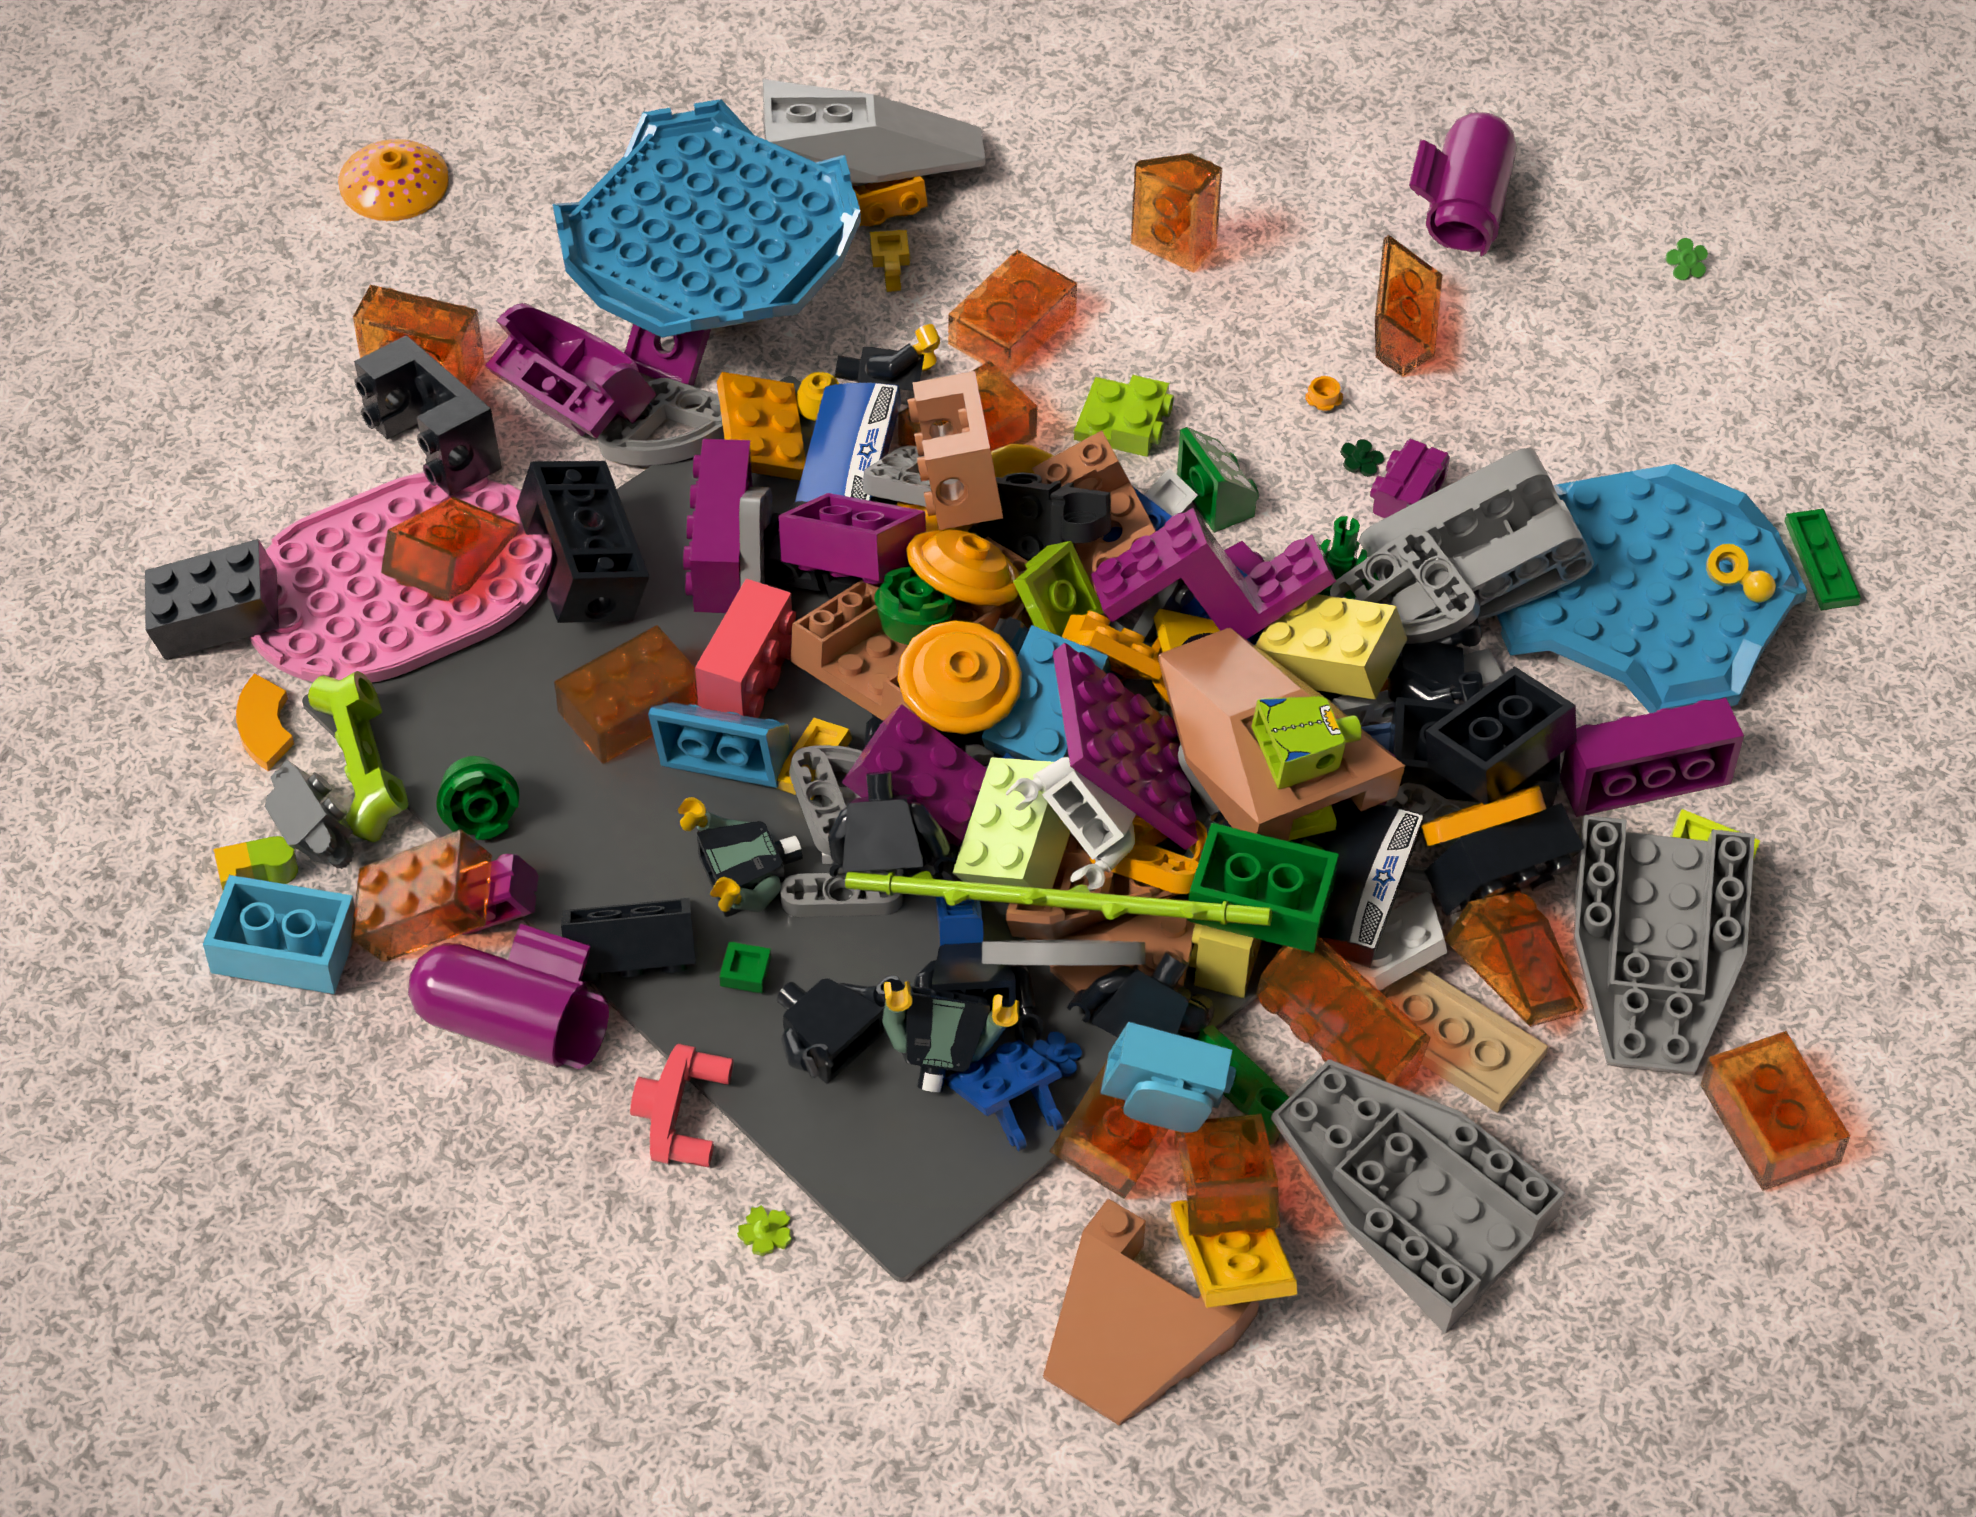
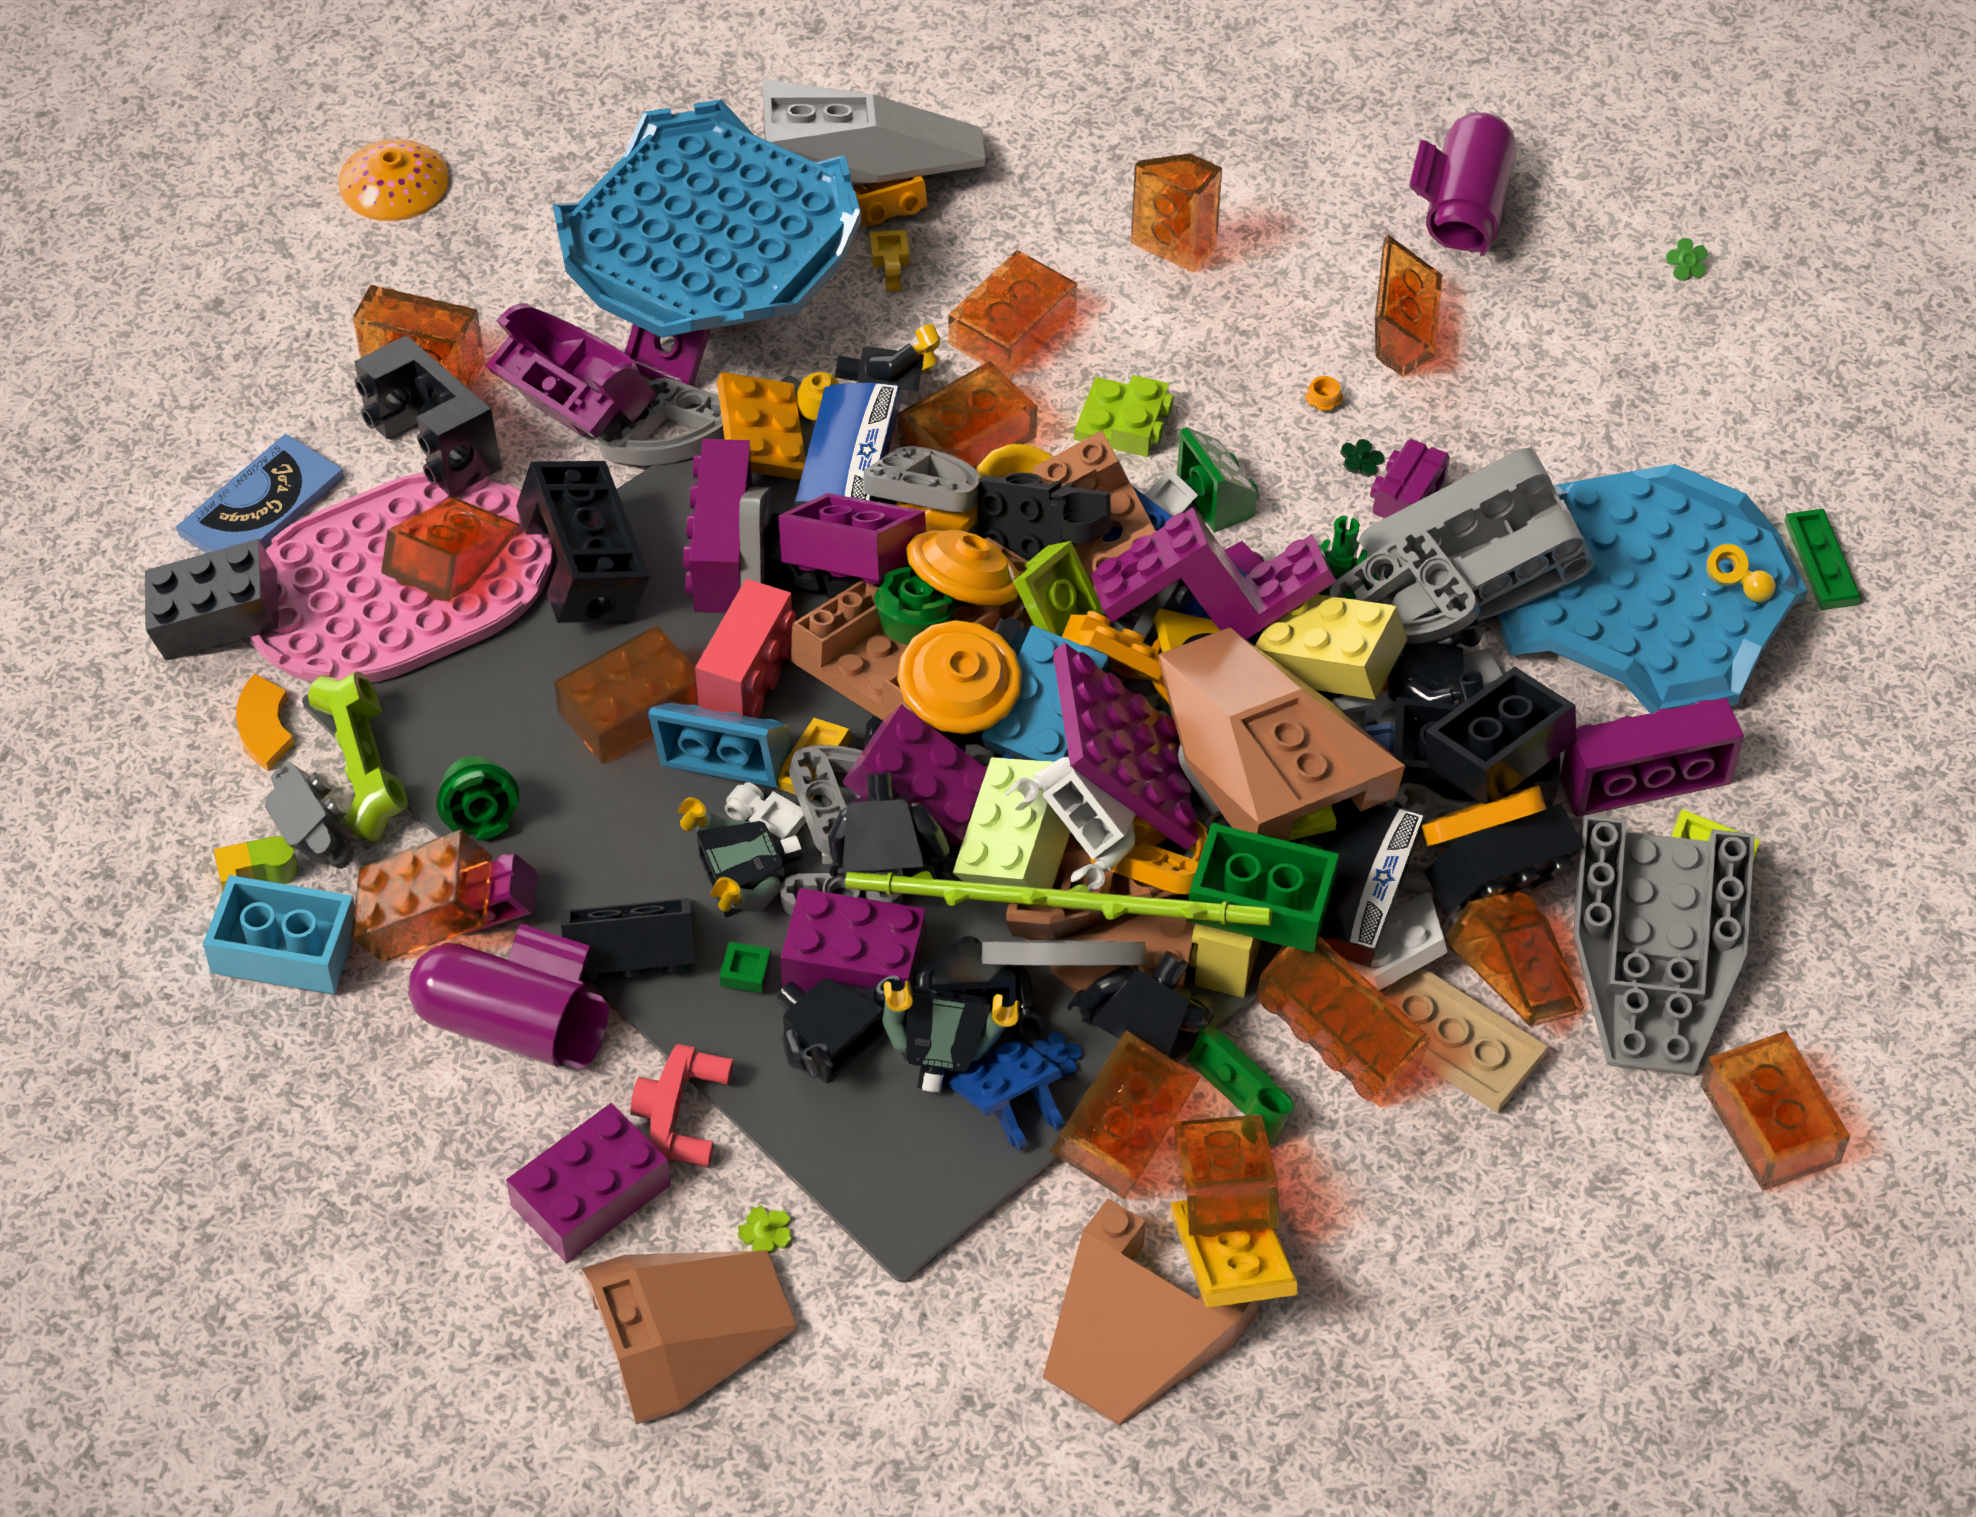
(262, 497): none -> medium blue tile
(588, 1182): none -> magenta brick
(686, 1321): none -> nougat wedge
(778, 813): none -> white plate
(851, 940): none -> magenta brick
(954, 451): nougat plate -> none
(959, 922): blue slope -> none
(1167, 1077): medium azure brick -> none
(1301, 737): lime torso -> none
(1417, 1185): light grey wedge -> none

